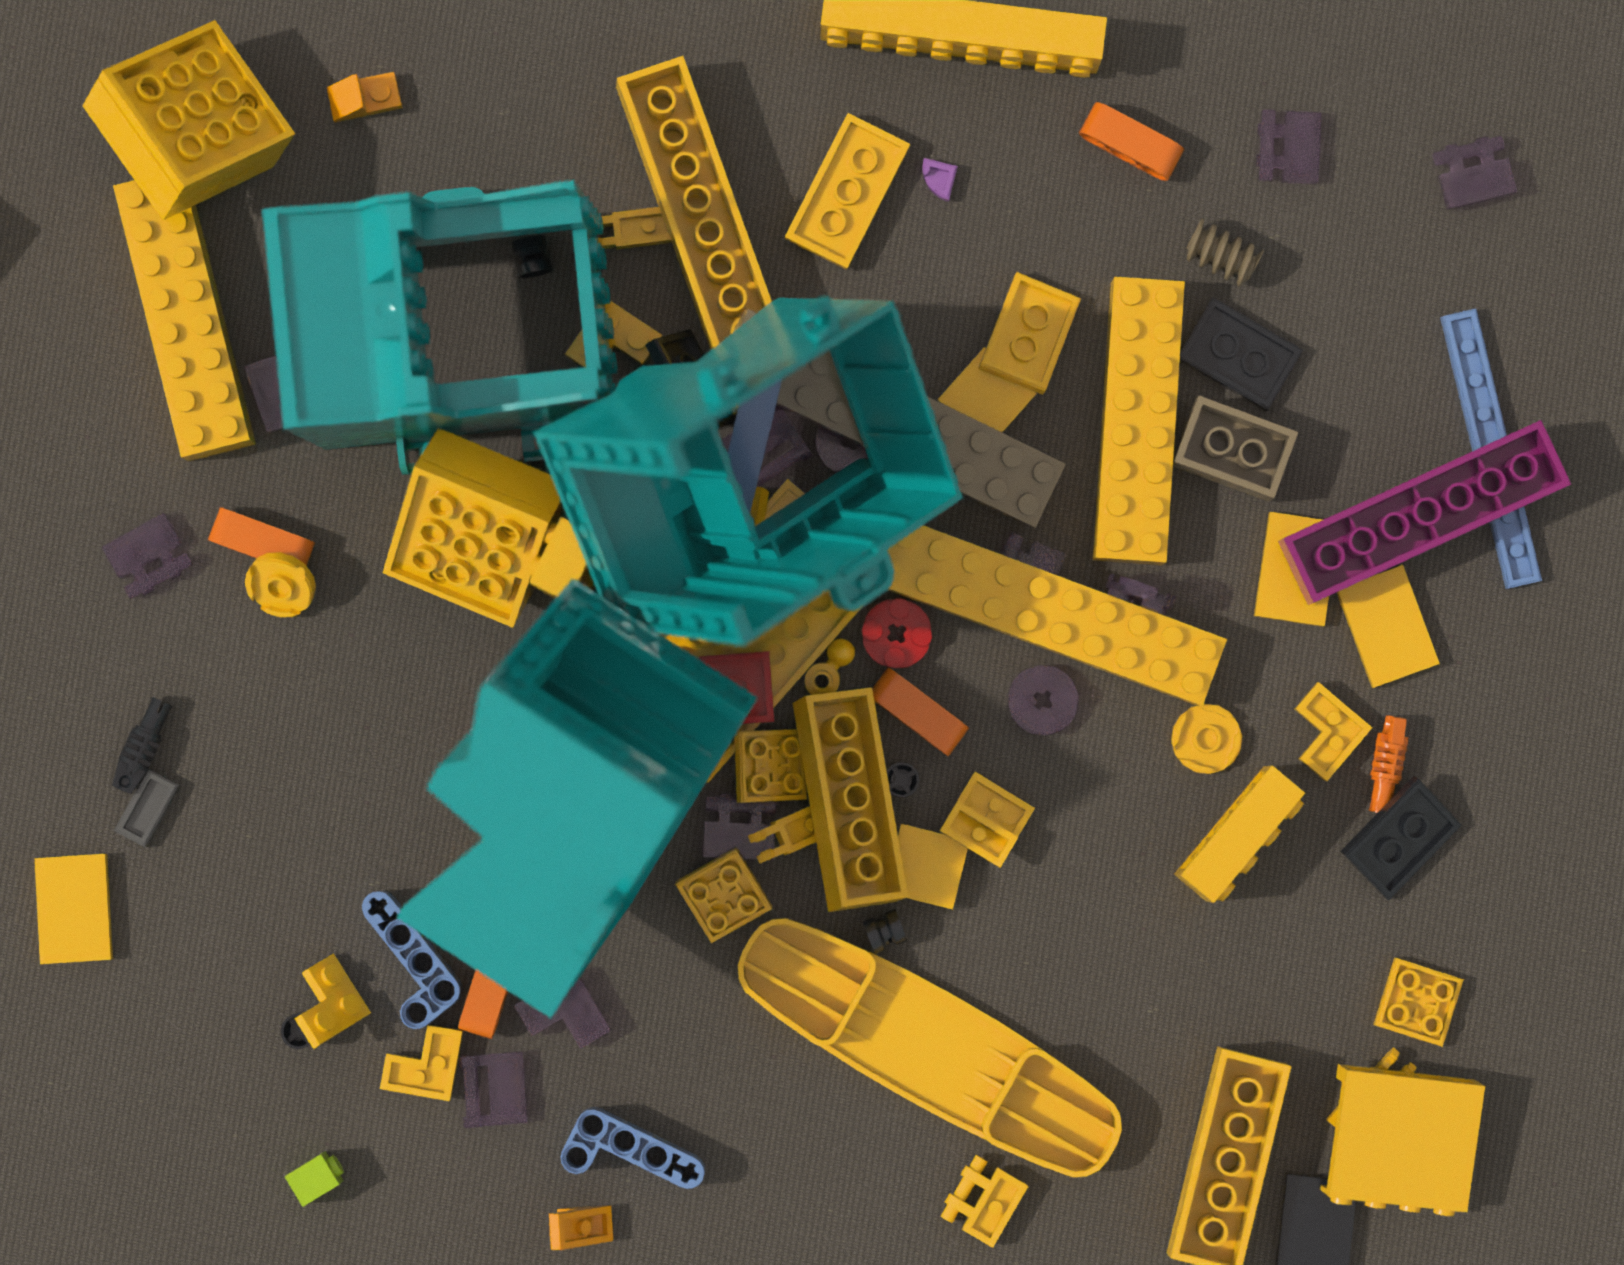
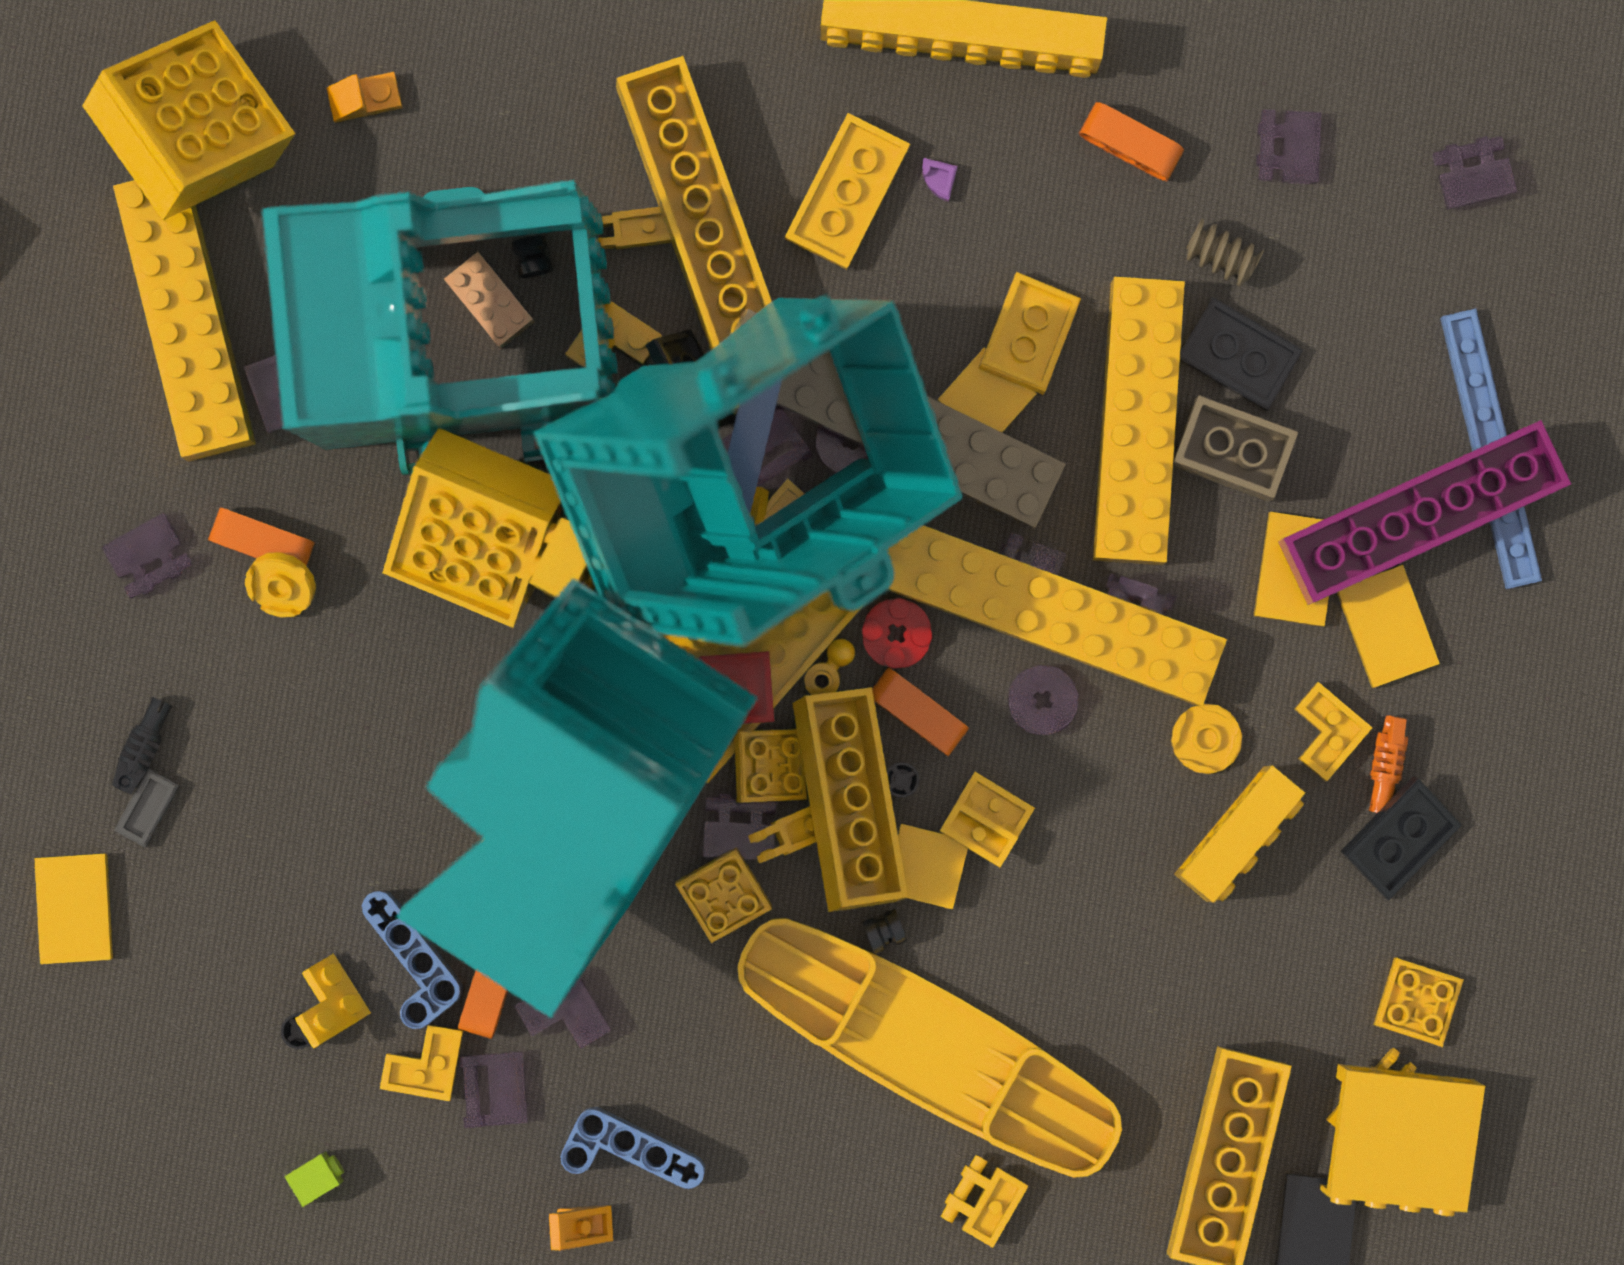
(489, 300): none -> light nougat piece

